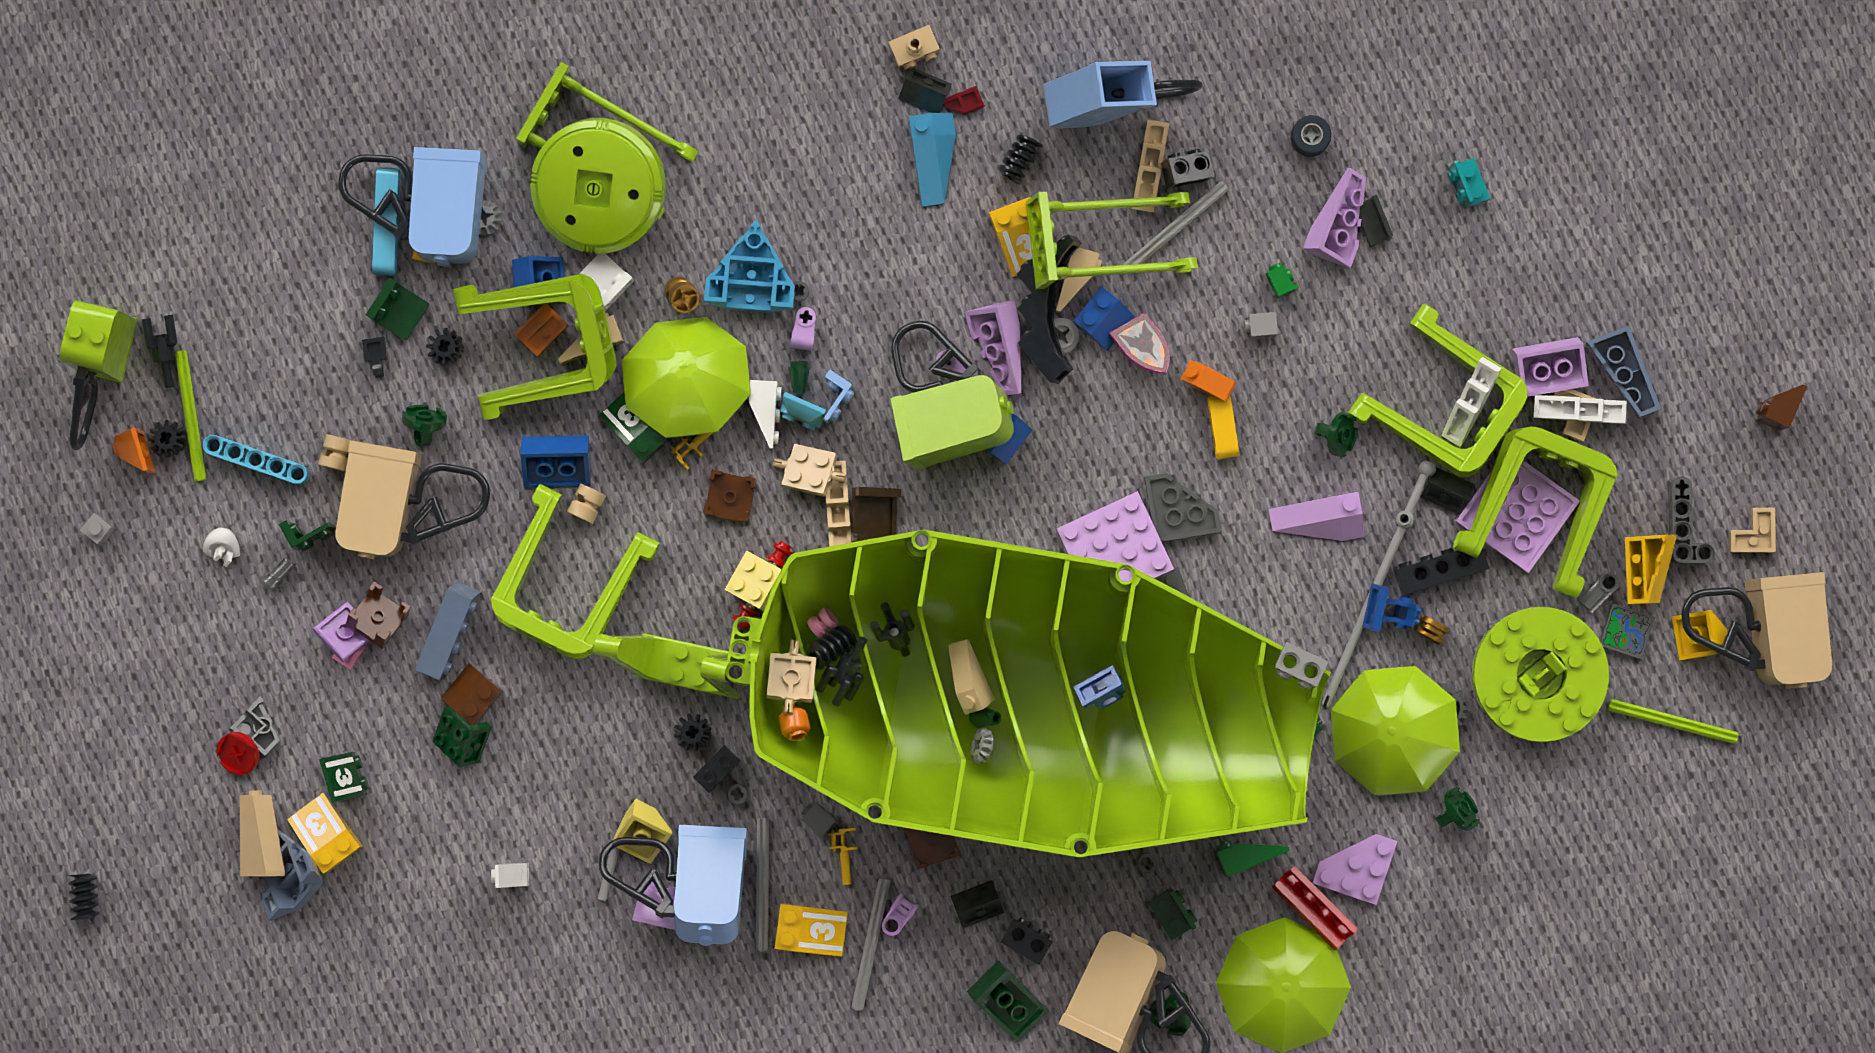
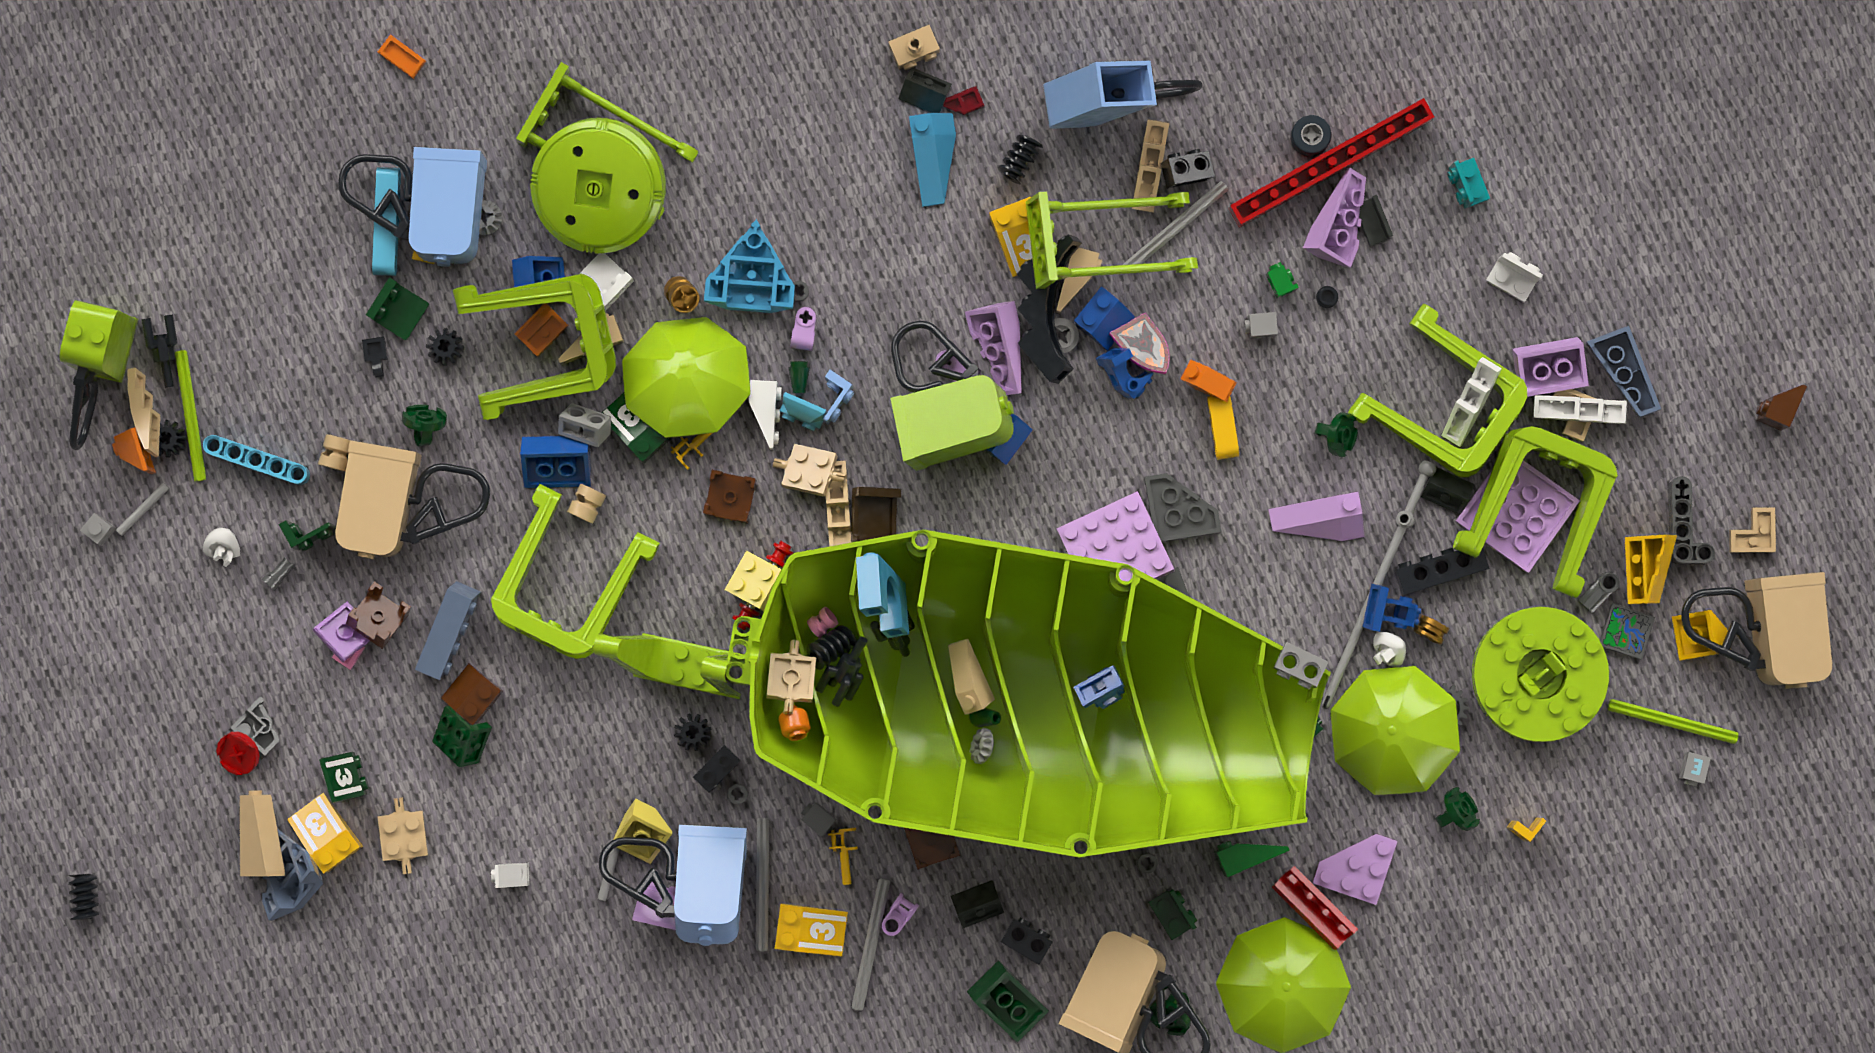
(142, 509): none -> light grey bar
(144, 417): none -> tan slope
(401, 56): none -> orange tile
(402, 835): none -> tan plate
(584, 425): none -> light grey brick
(882, 594): none -> dark azure arch
(1115, 365): none -> blue tile
(1327, 297): none -> black plate
(1331, 162): none -> red brick
(1389, 649): none -> white piece
(1514, 276): none -> white bracket
(1524, 833): none -> yellow panel
(1694, 769): none -> light grey brick

